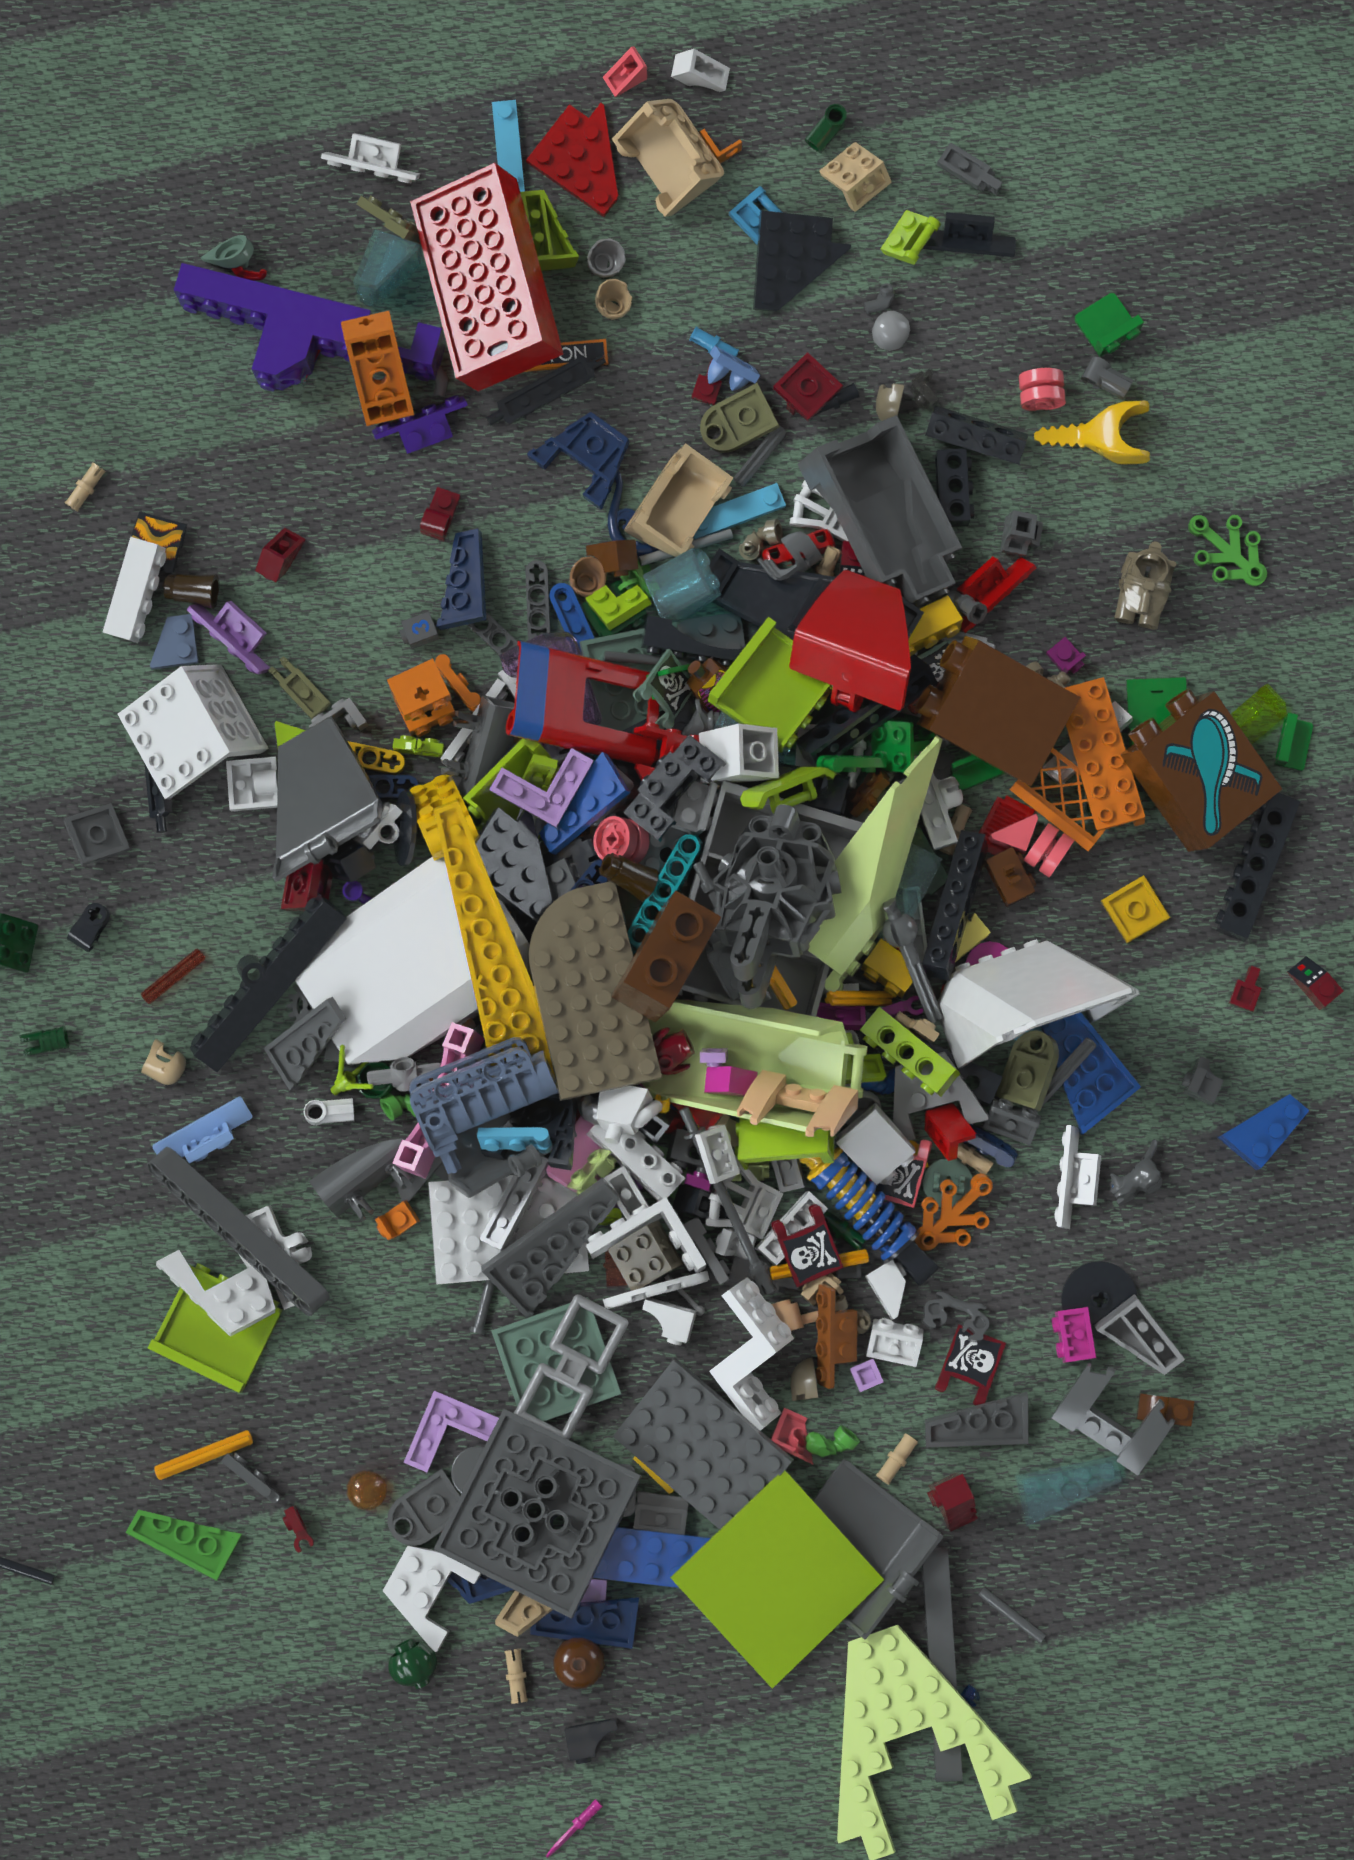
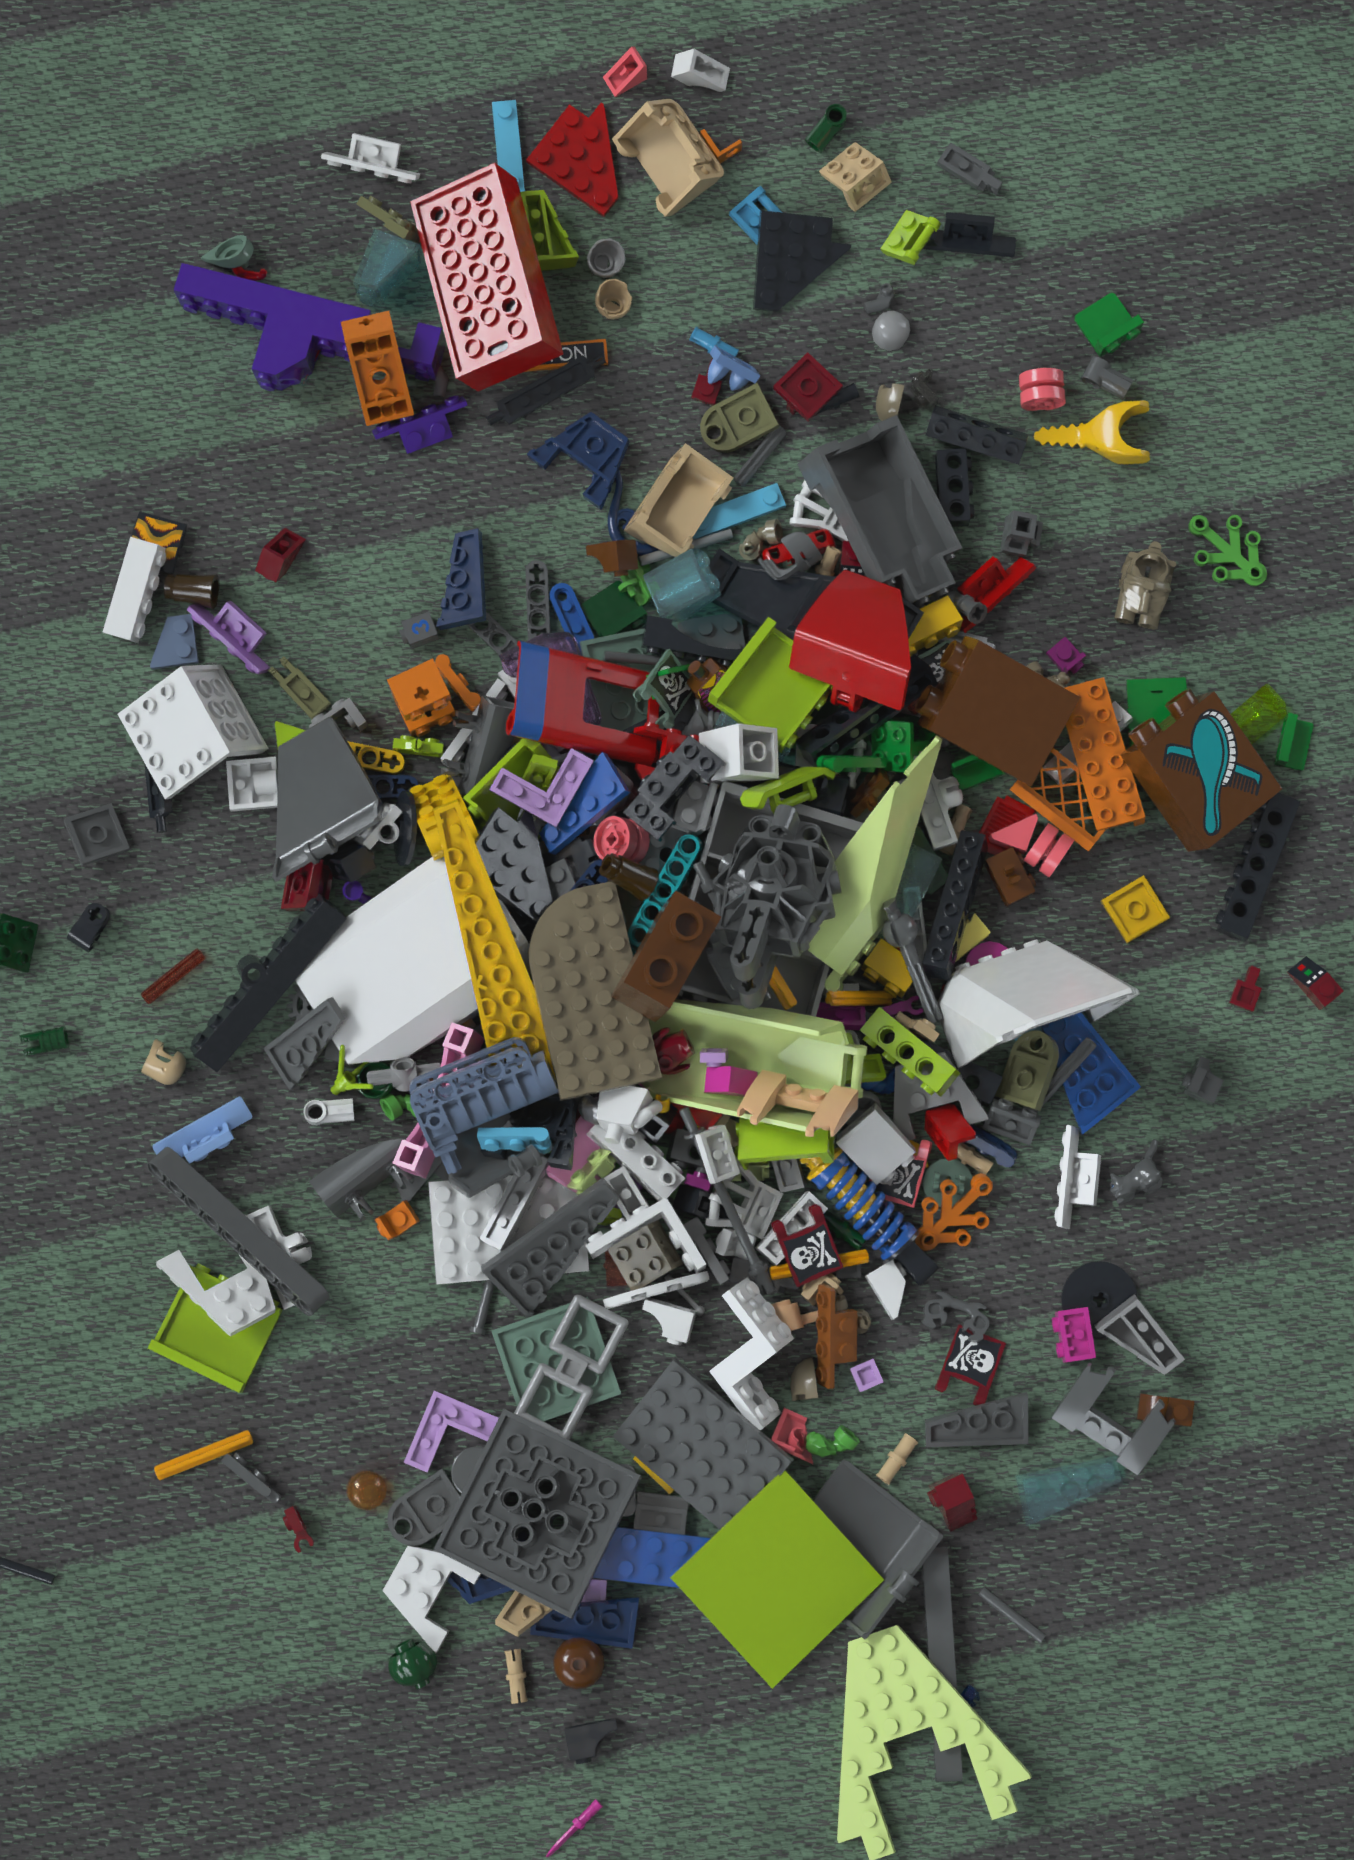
(85, 487): tan pin -> none
(192, 1544): bright green wing -> none
(439, 515): dark red plate -> none
(581, 572): medium nougat hair -> none
(617, 610): lime plate -> none
(895, 1342): white bracket -> none
(1264, 1132): blue wedge -> none

